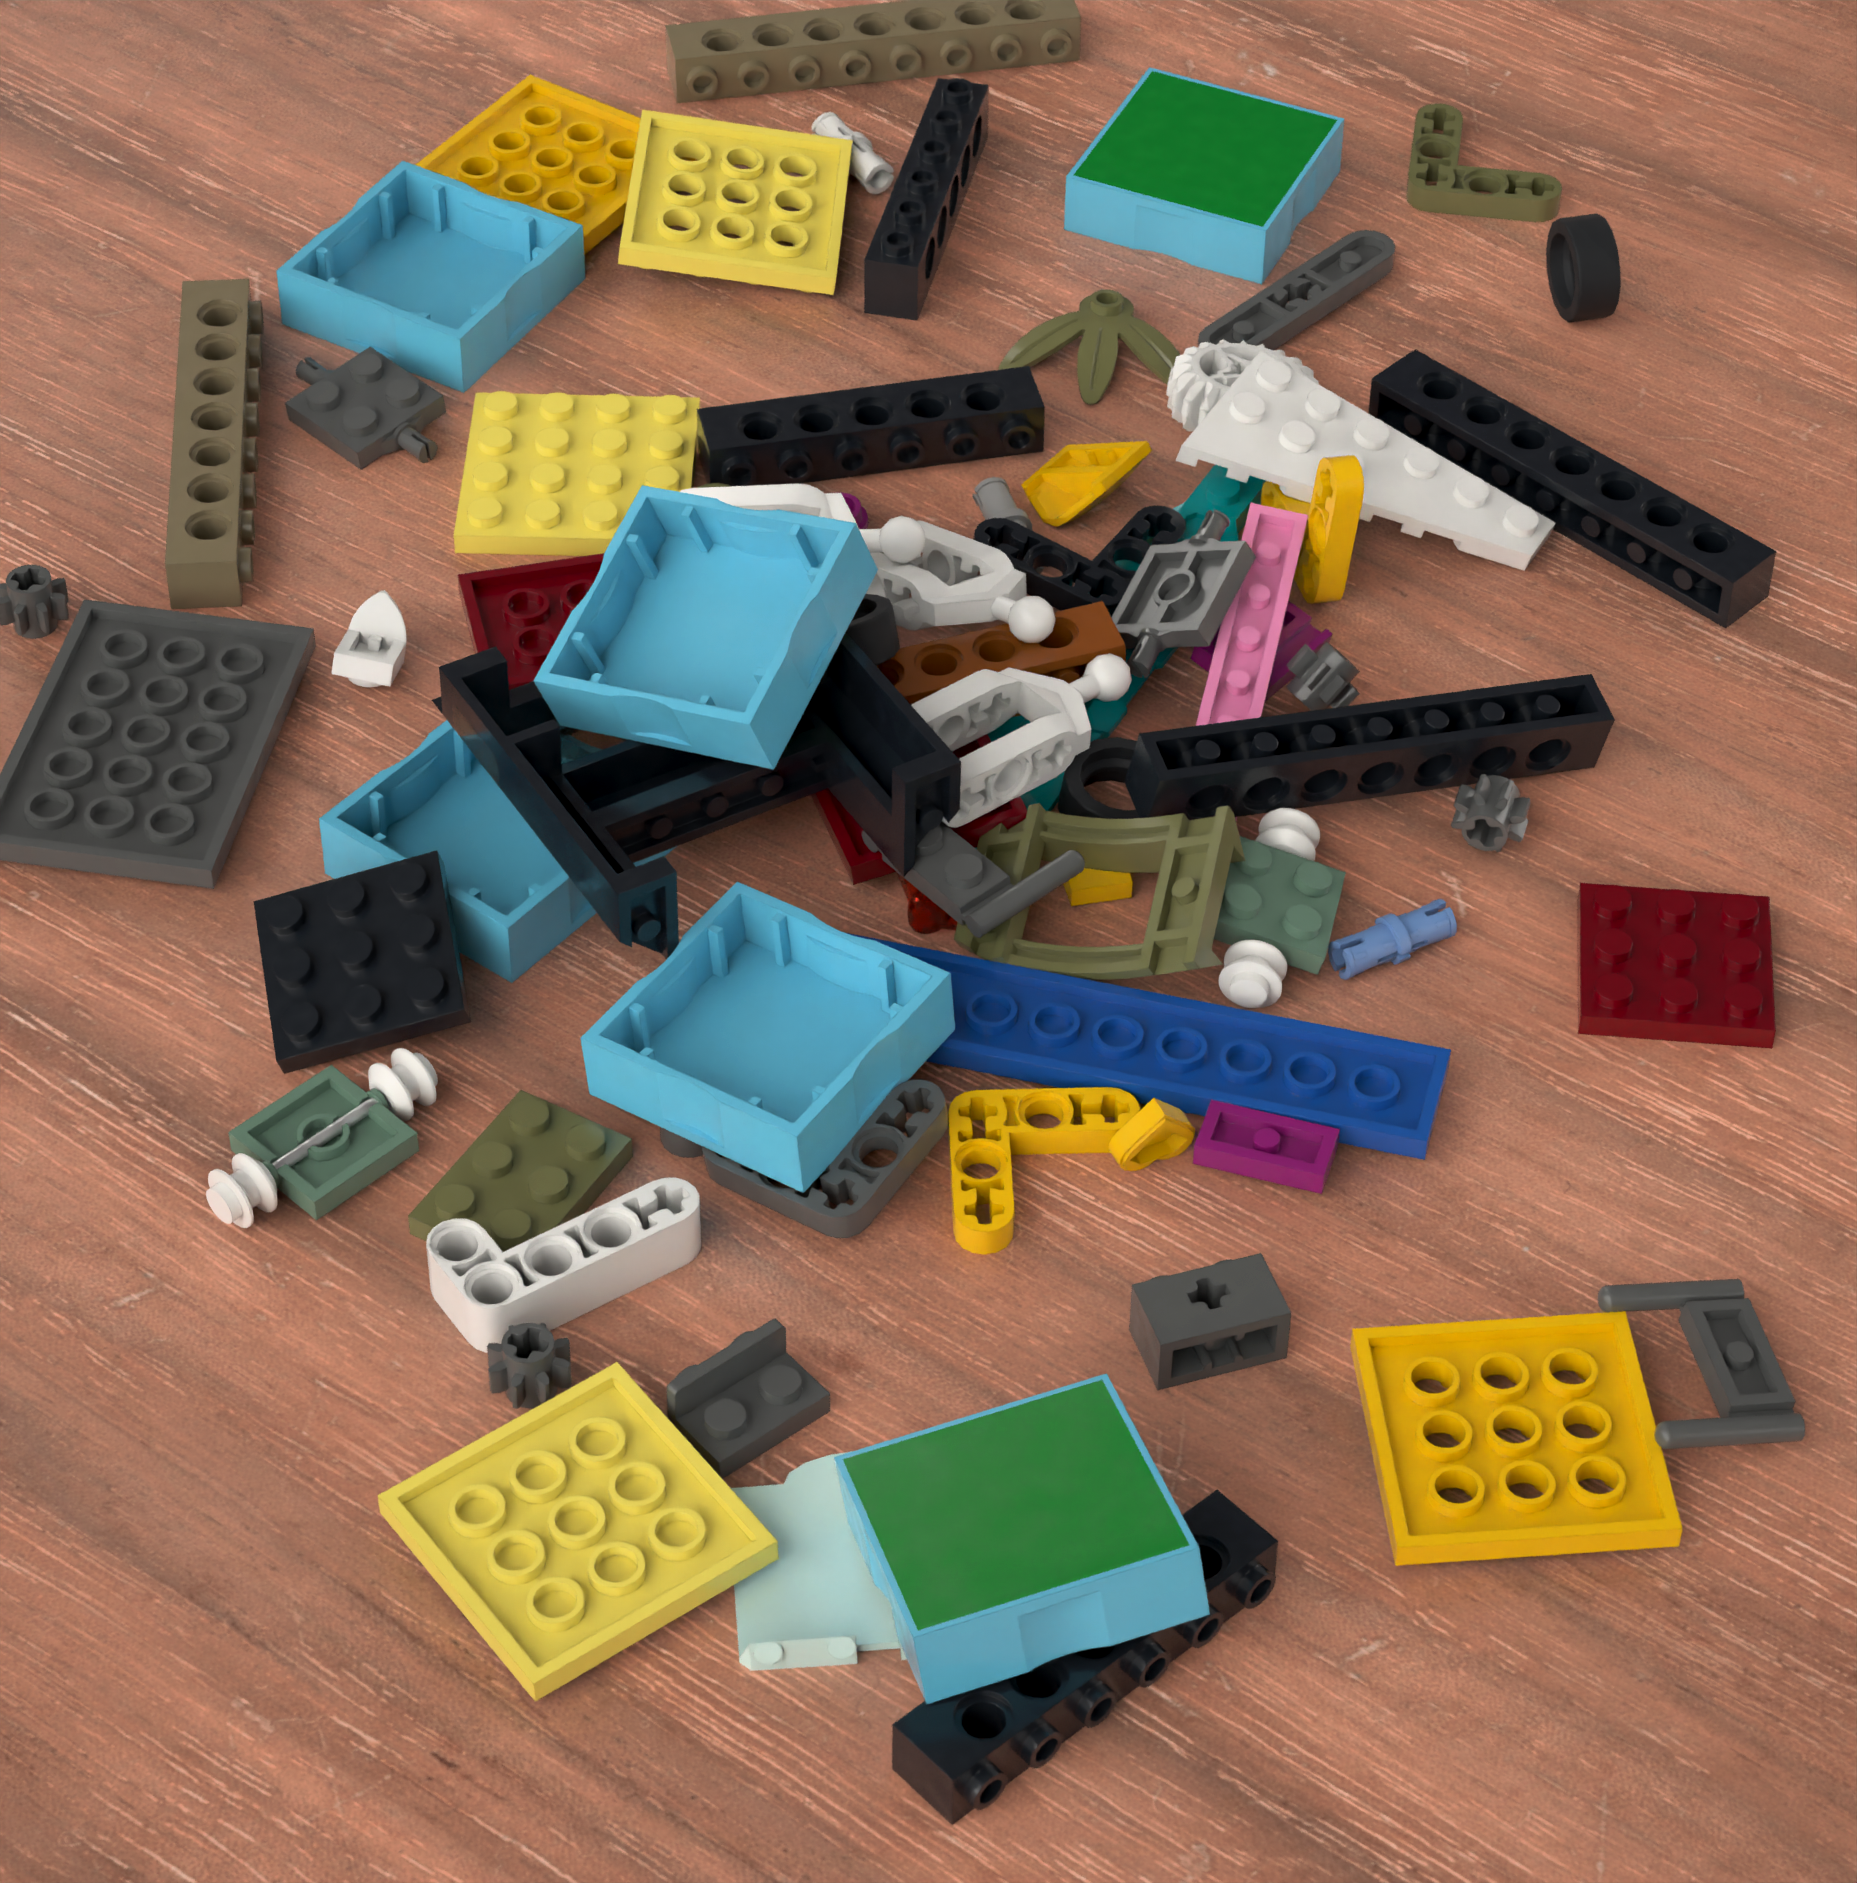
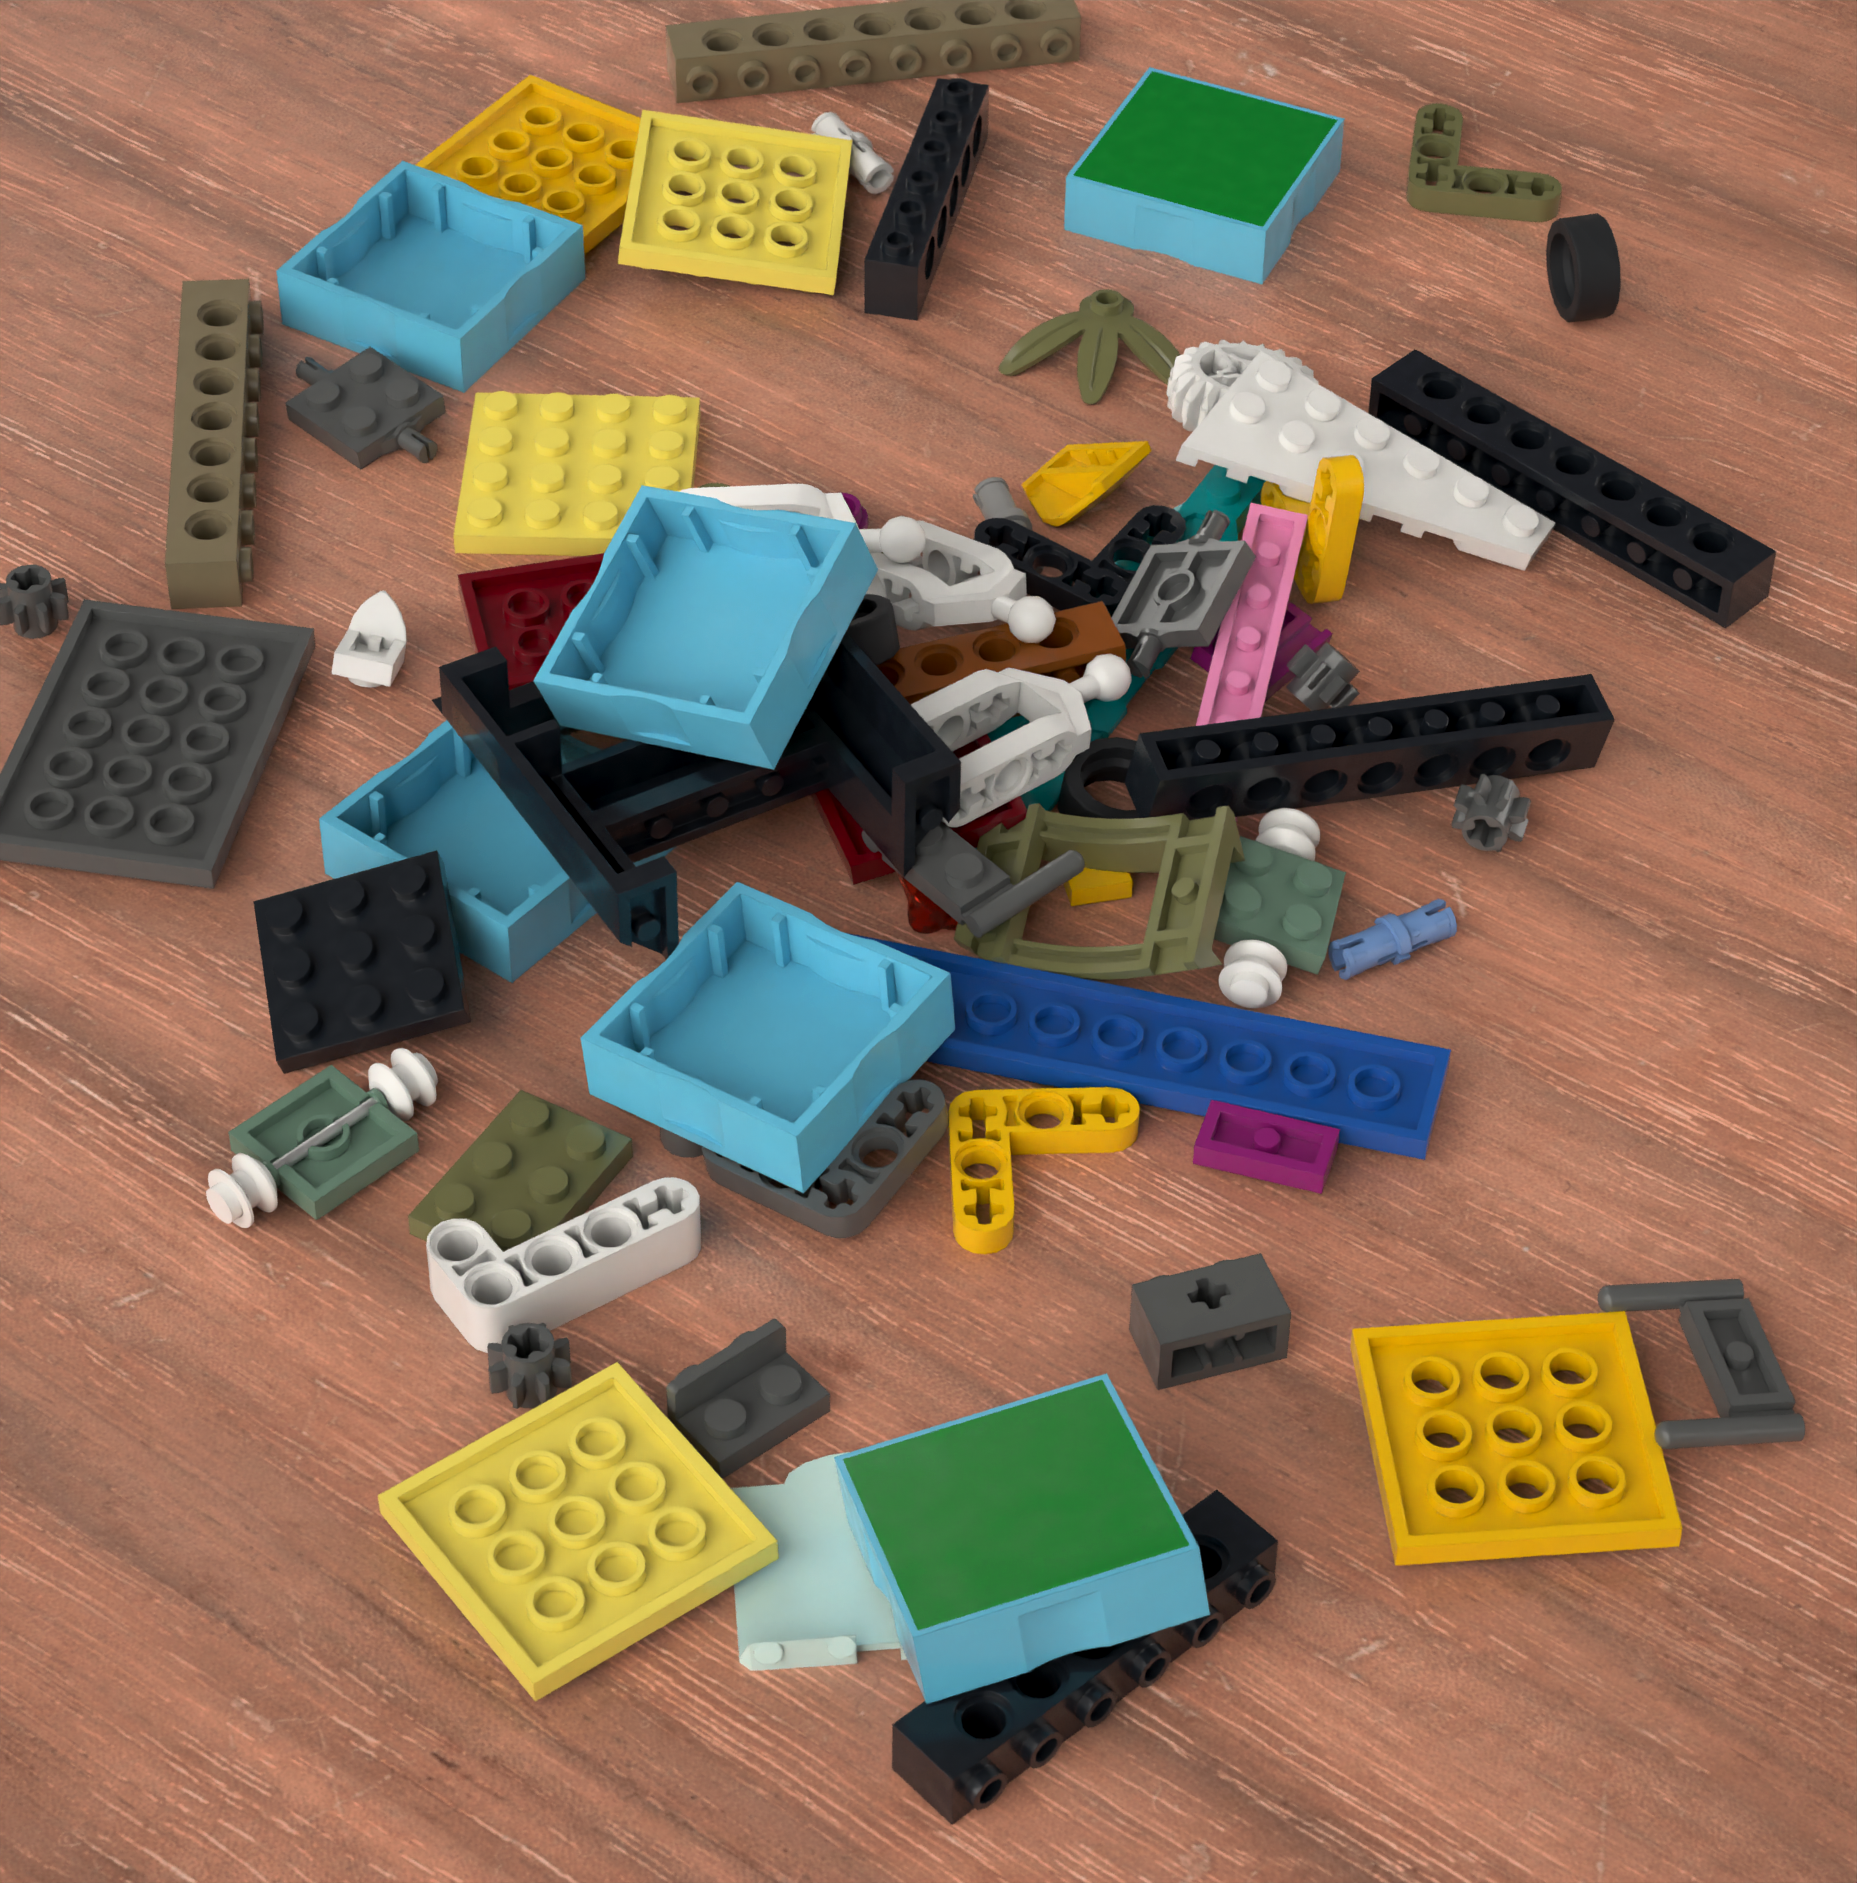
(872, 429): black brick -> none
(1150, 1135): yellow tile -> none
(1323, 280): dark grey piece -> none
(1675, 965): dark red plate -> none

